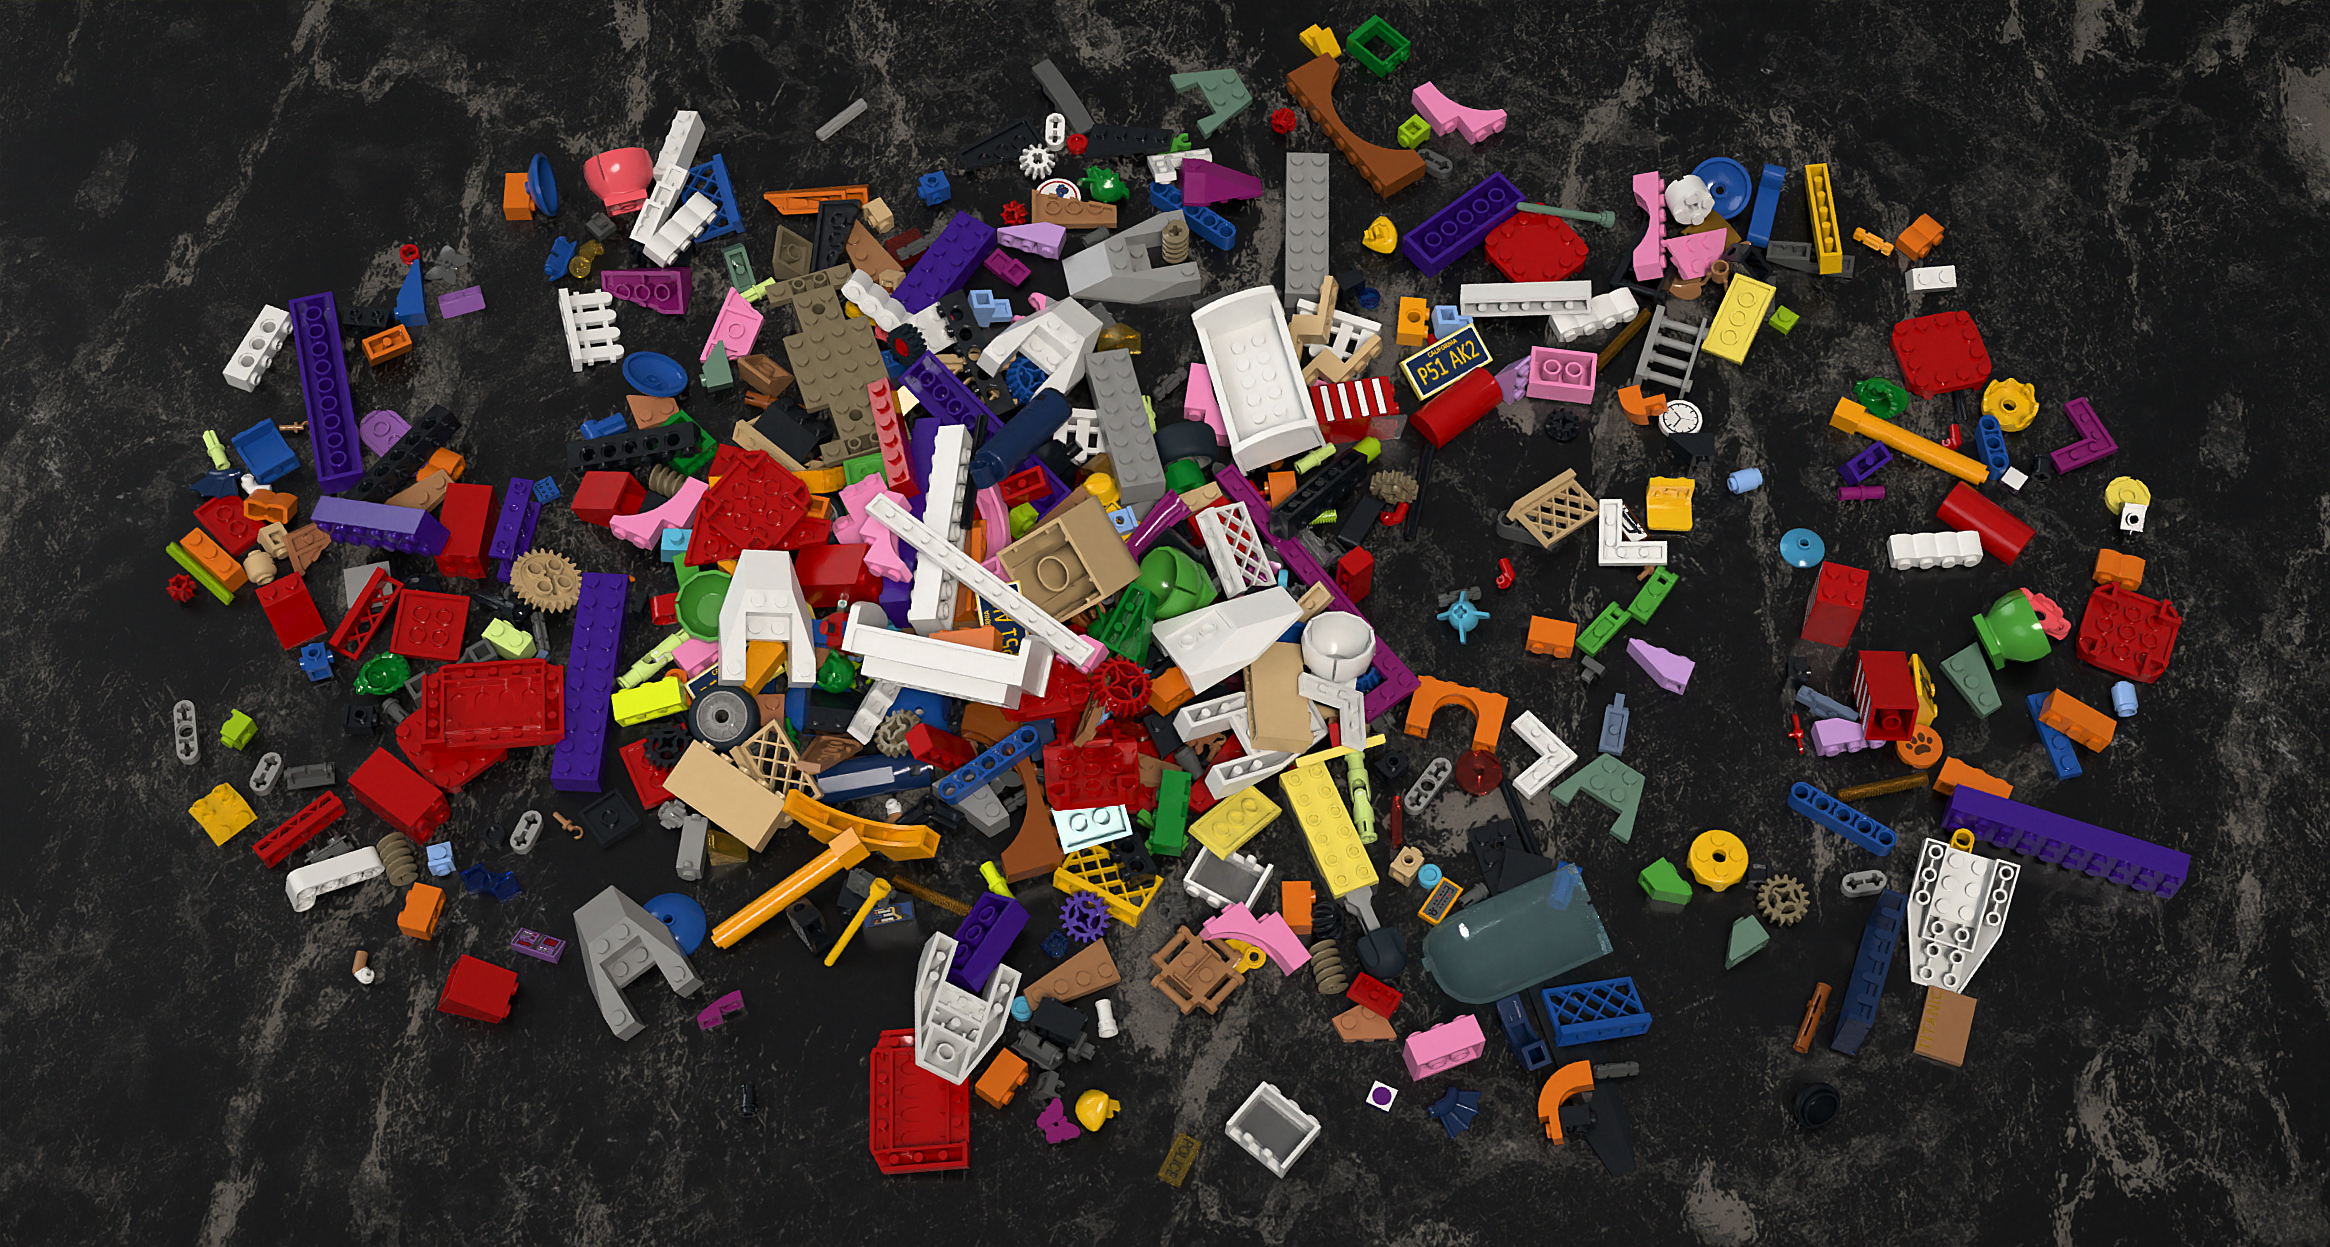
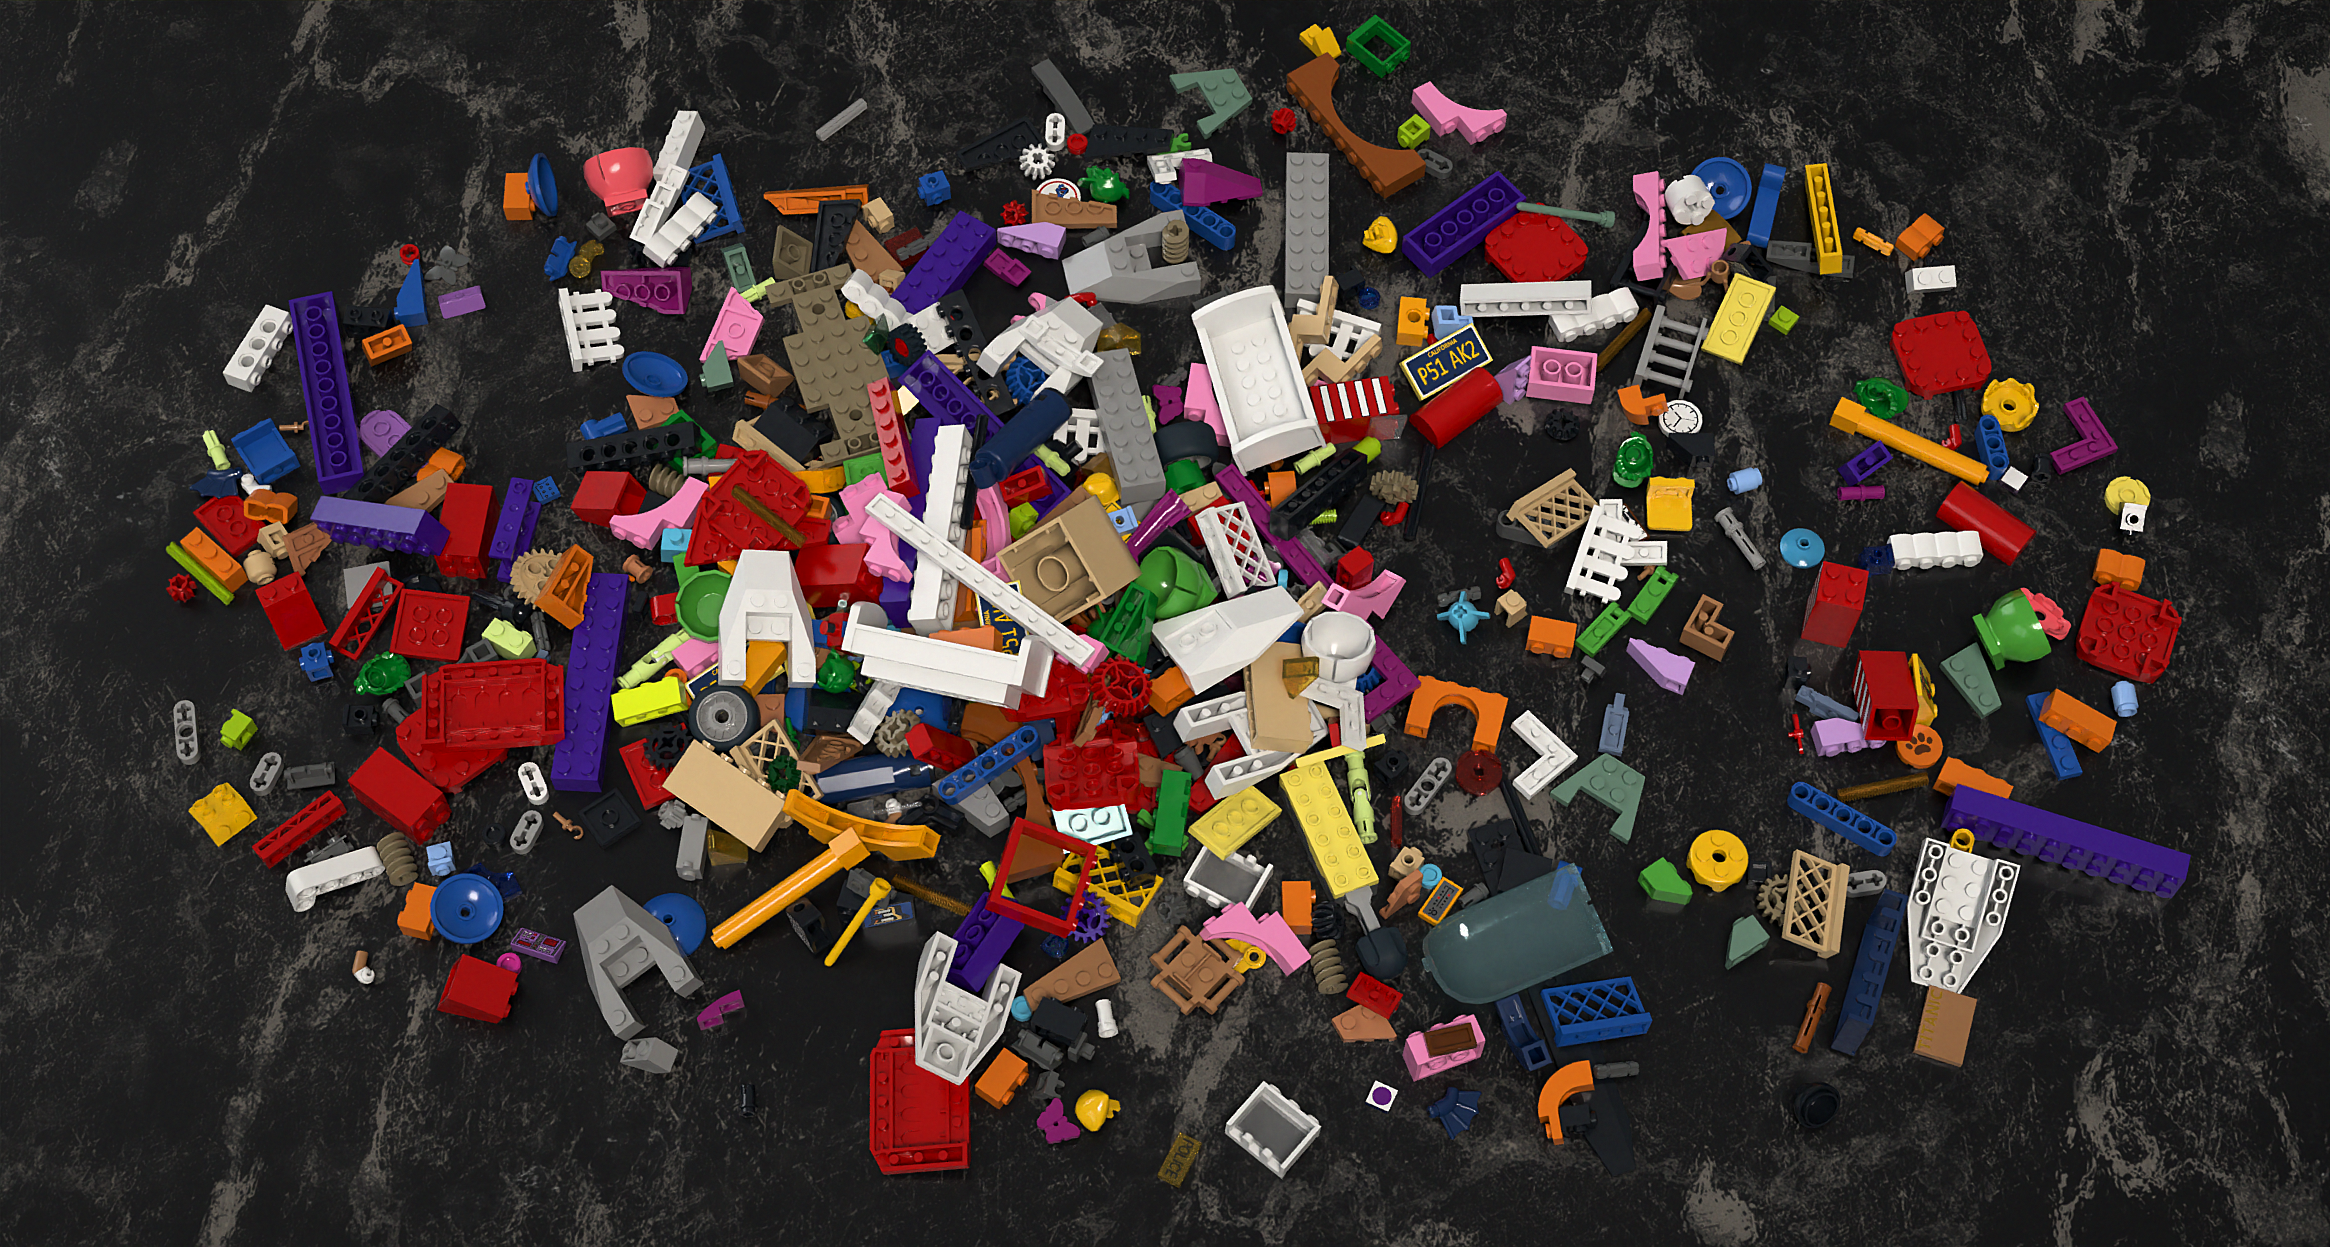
(471, 894): none -> blue dish
(510, 962): none -> dark pink tile
(529, 785): none -> white beam
(566, 587): none -> orange wedge
(637, 569): none -> nougat bush
(649, 1055): none -> light grey slope
(704, 465): none -> light grey pin
(769, 516): none -> pearl gold axle
(782, 784): none -> dark green gear
(866, 809): none -> clear piece
(877, 334): none -> clear green slope
(987, 309): light blue brick -> none
(1030, 916): none -> red window
(1052, 460): none -> yellowish green axle
(1057, 350): none -> white slope
(1088, 297): none -> red arm
(1168, 410): none -> magenta animal
(1299, 674): none -> clear yellow slope
(1373, 598): none -> bright pink arch
(1405, 892): none -> nougat wing
(1449, 1040): none -> reddish brown tile
(1513, 605): none -> tan window
(1599, 566): none -> white fence
(1633, 461): none -> green hair
(1704, 633): none -> medium nougat brick
(1734, 530): none -> light grey pin
(1831, 908): none -> tan fence
(1877, 559): none -> clear blue brick

